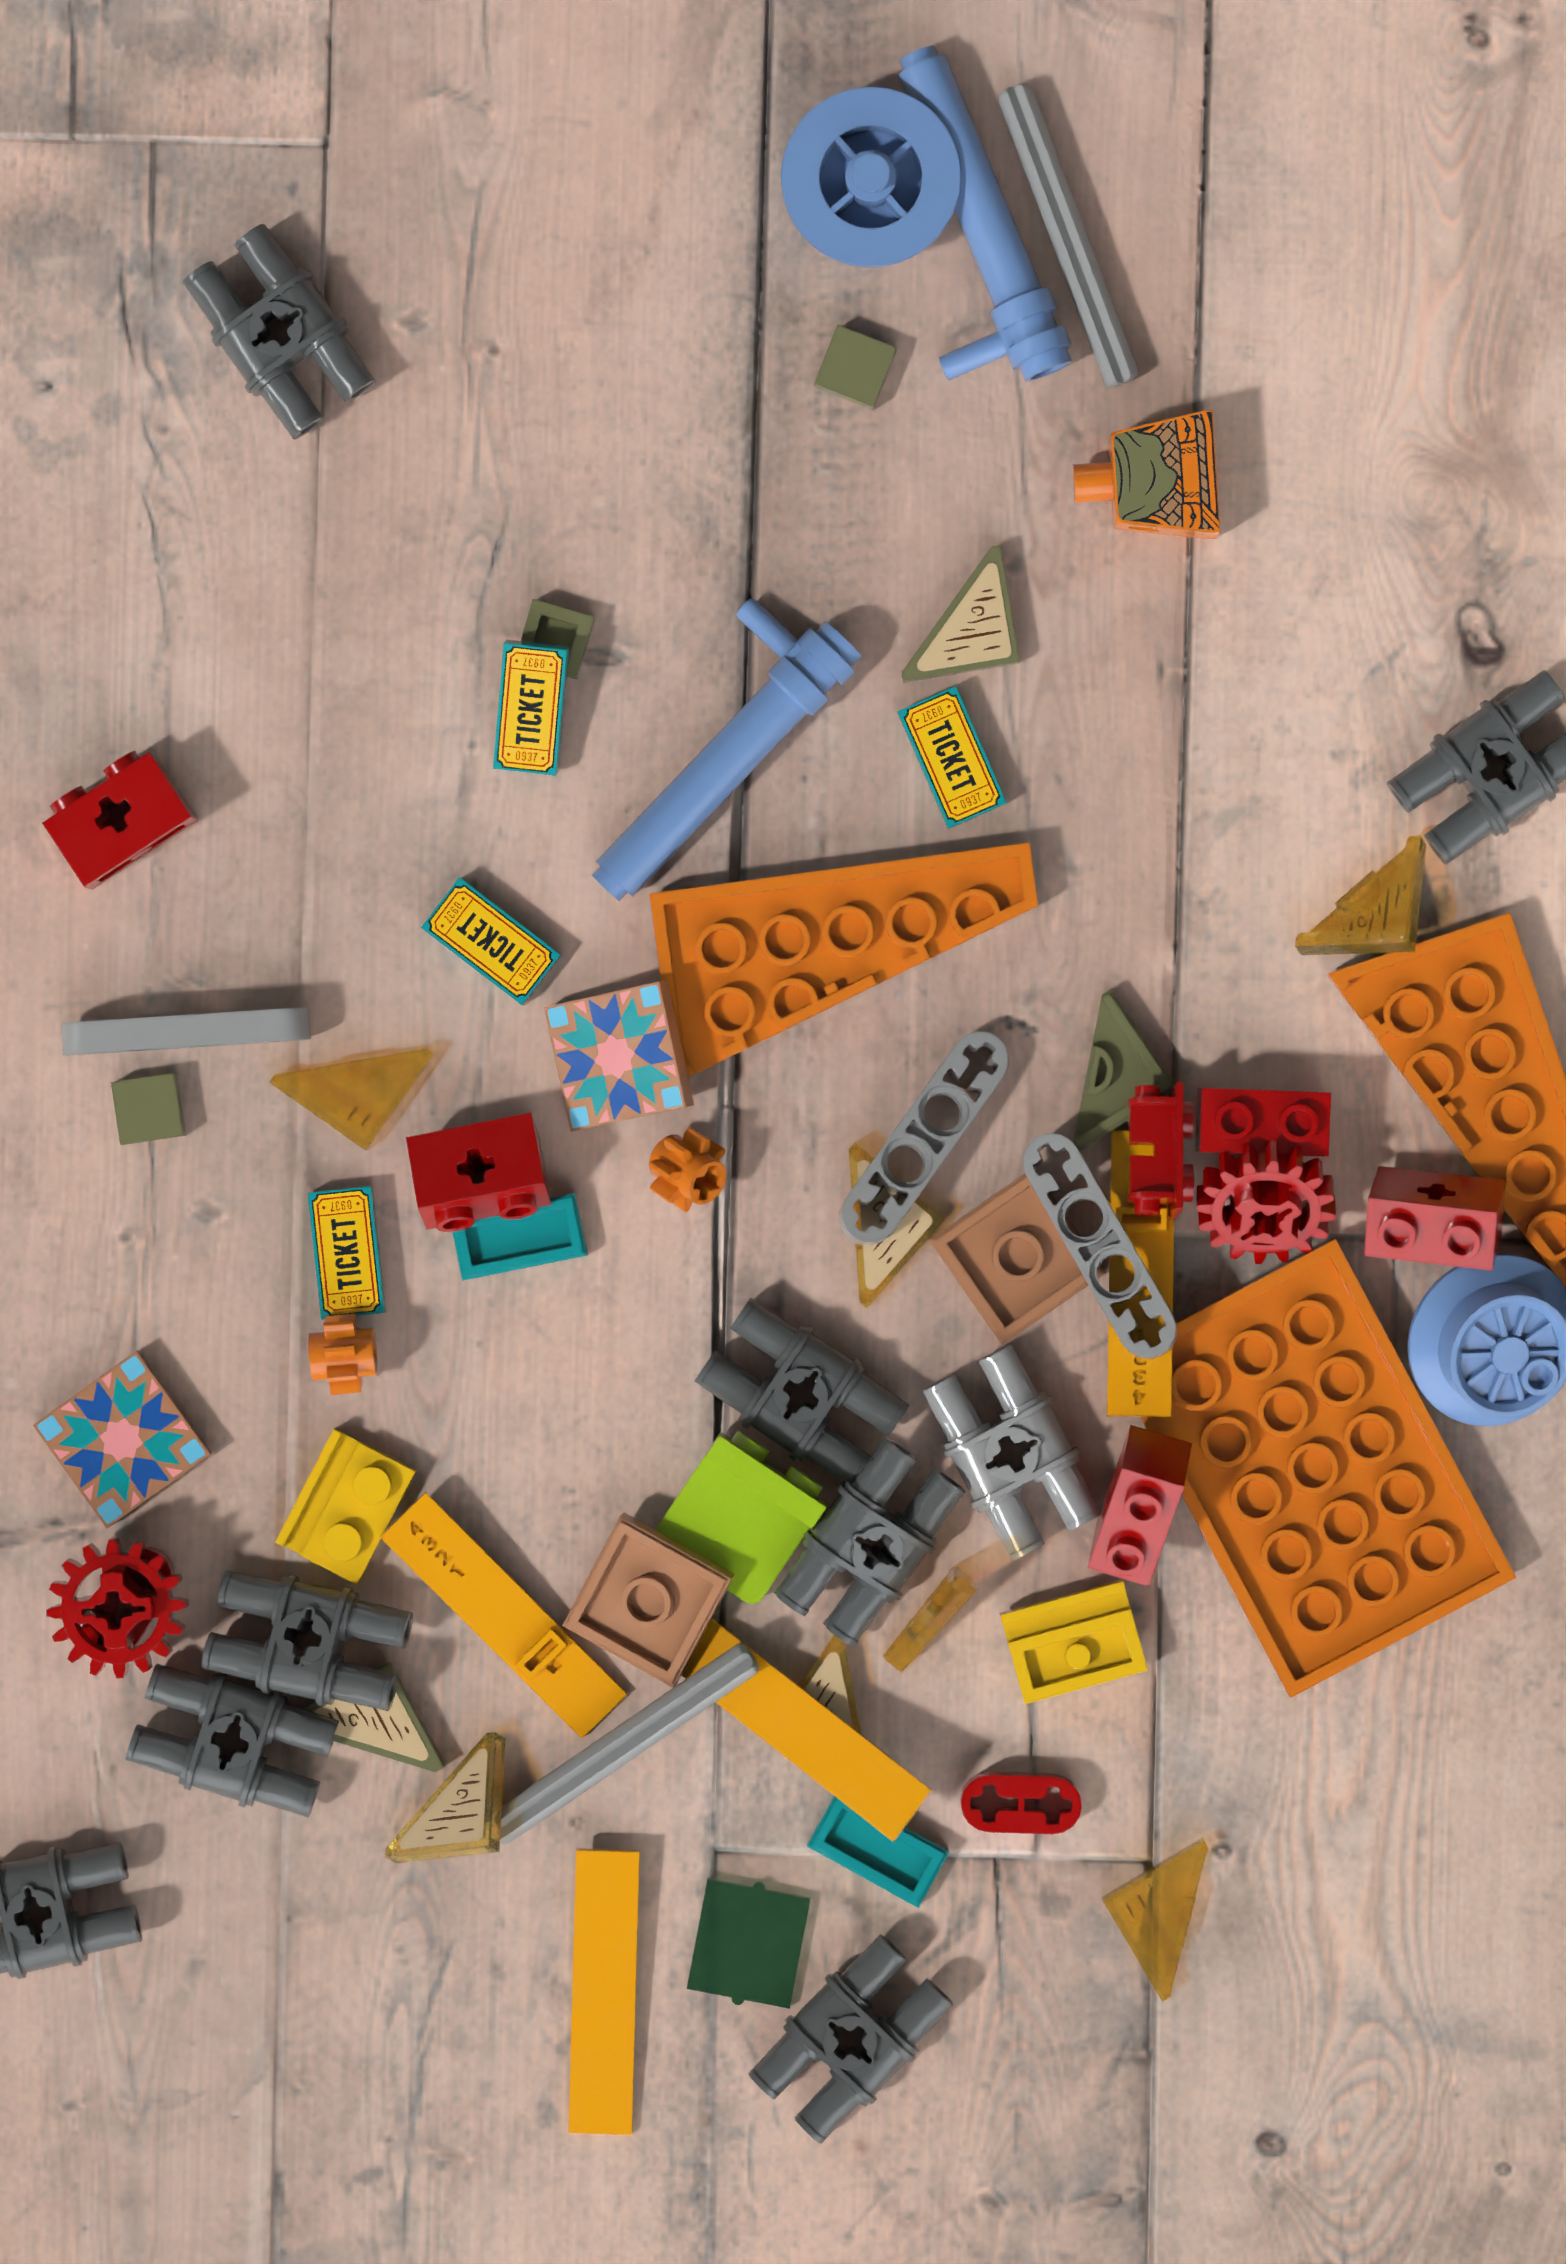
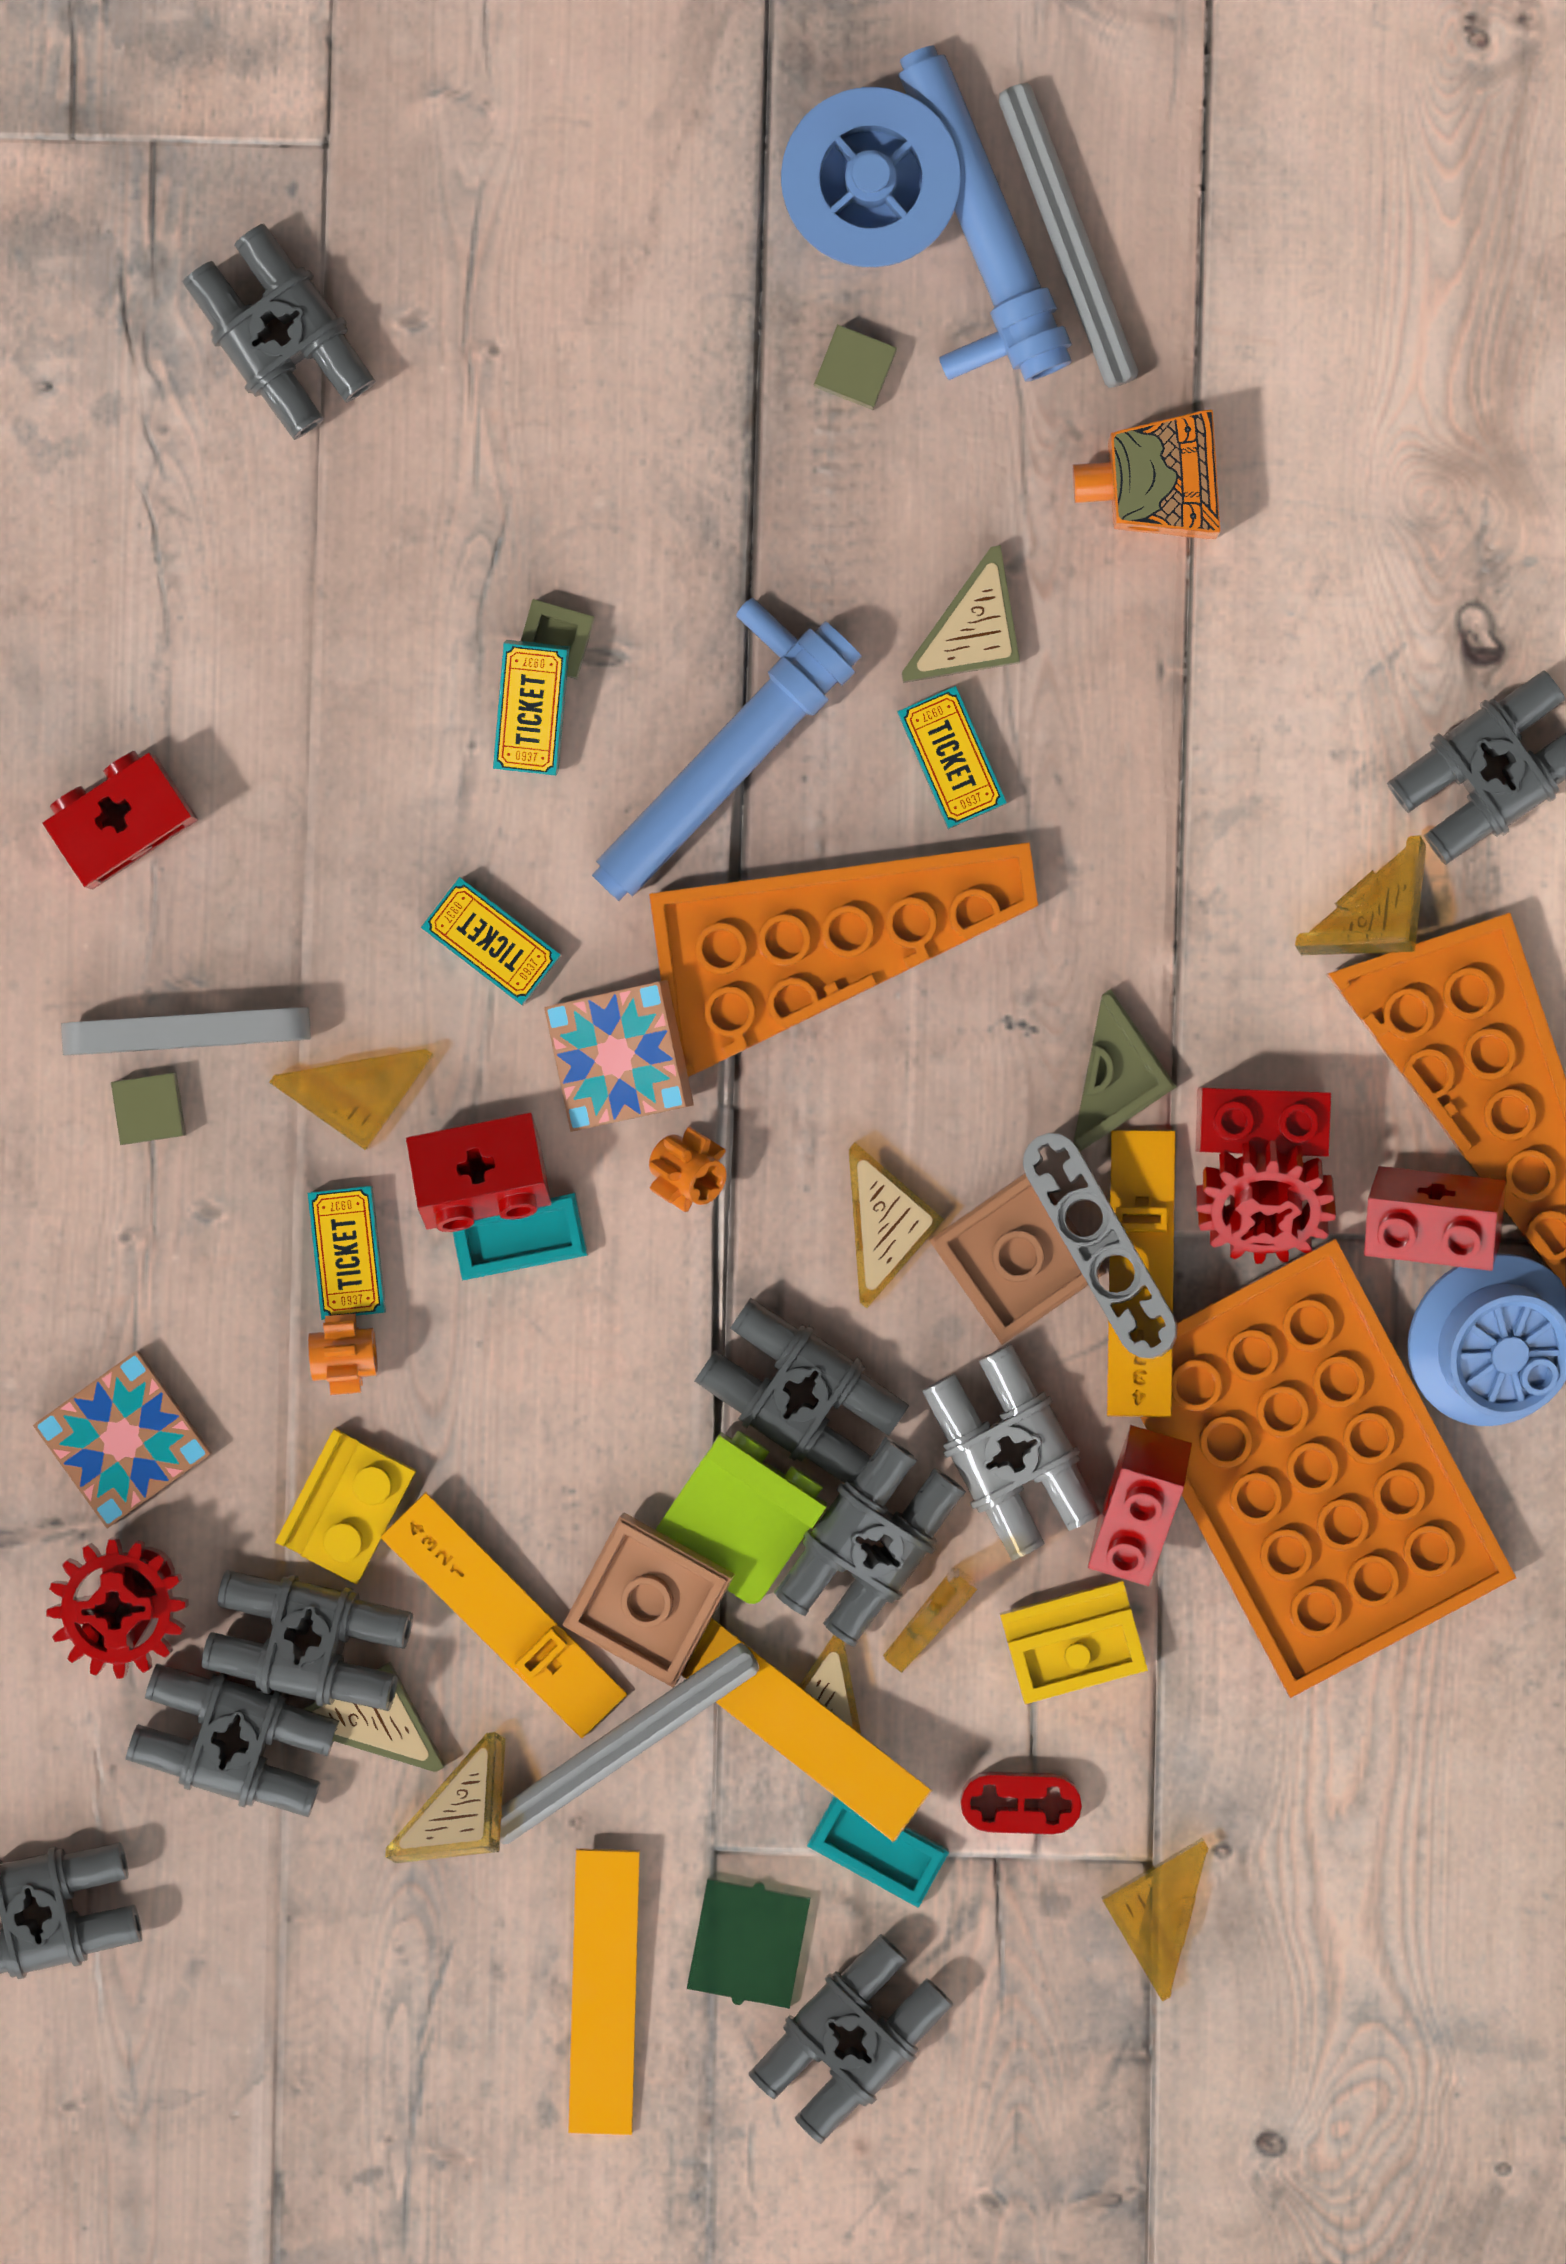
(918, 1134): light grey beam -> none
(1160, 1177): red hinge -> none

